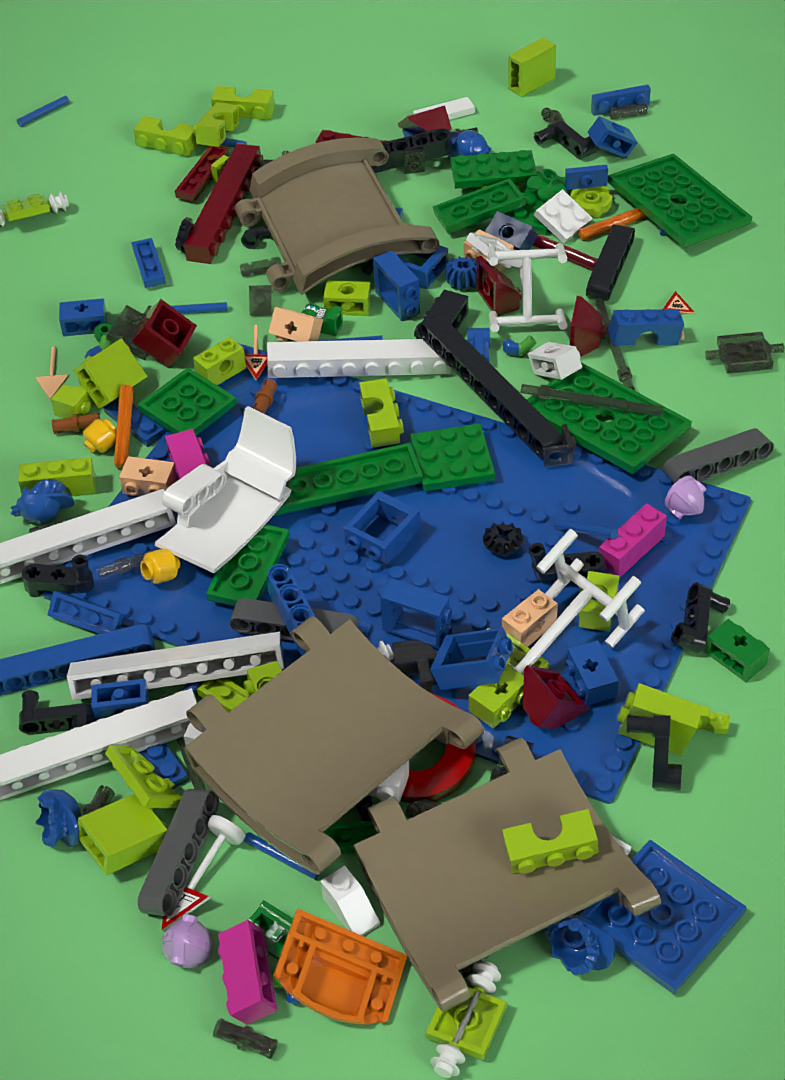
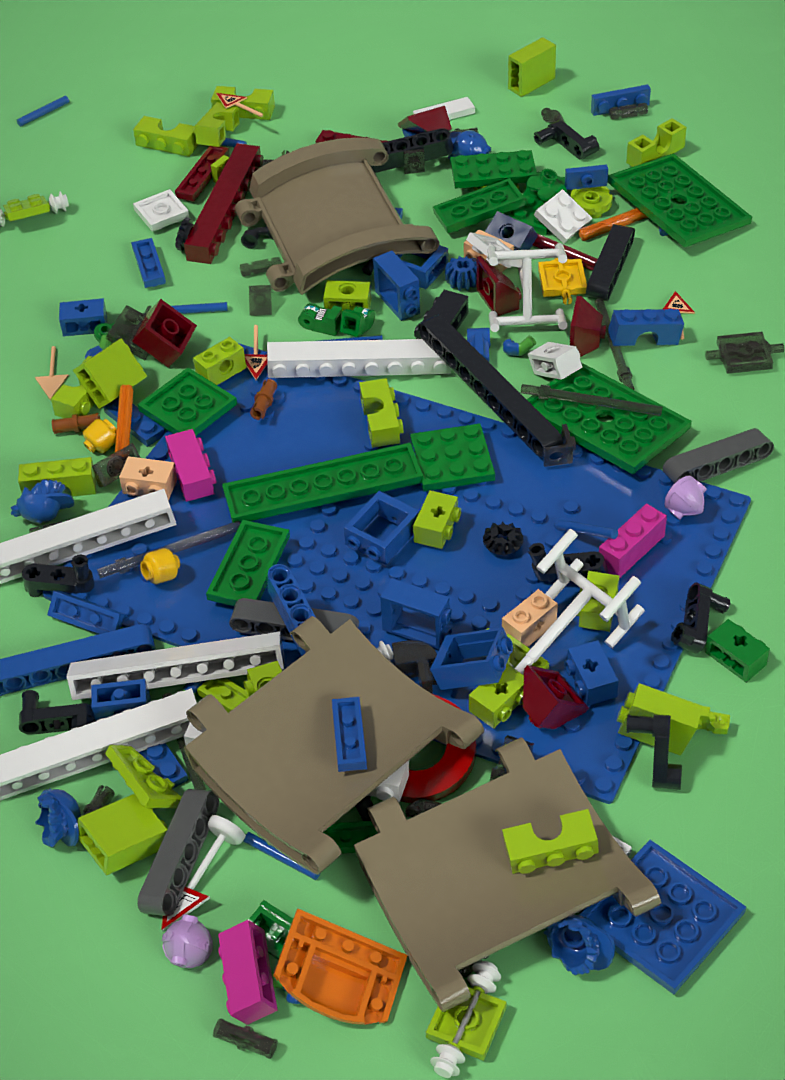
(111, 467): none -> clear smoke slope
(161, 210): none -> white plate
(230, 100): none -> light nougat piece
(233, 501): white beam -> none
(284, 321): light nougat brick -> none
(349, 734): none -> blue plate
(349, 902): white slope -> none
(359, 319): none -> green leg
(436, 519): none -> lime brick
(562, 278): none -> yellow plate
(612, 137): blue brick -> none
(668, 140): none -> lime arch

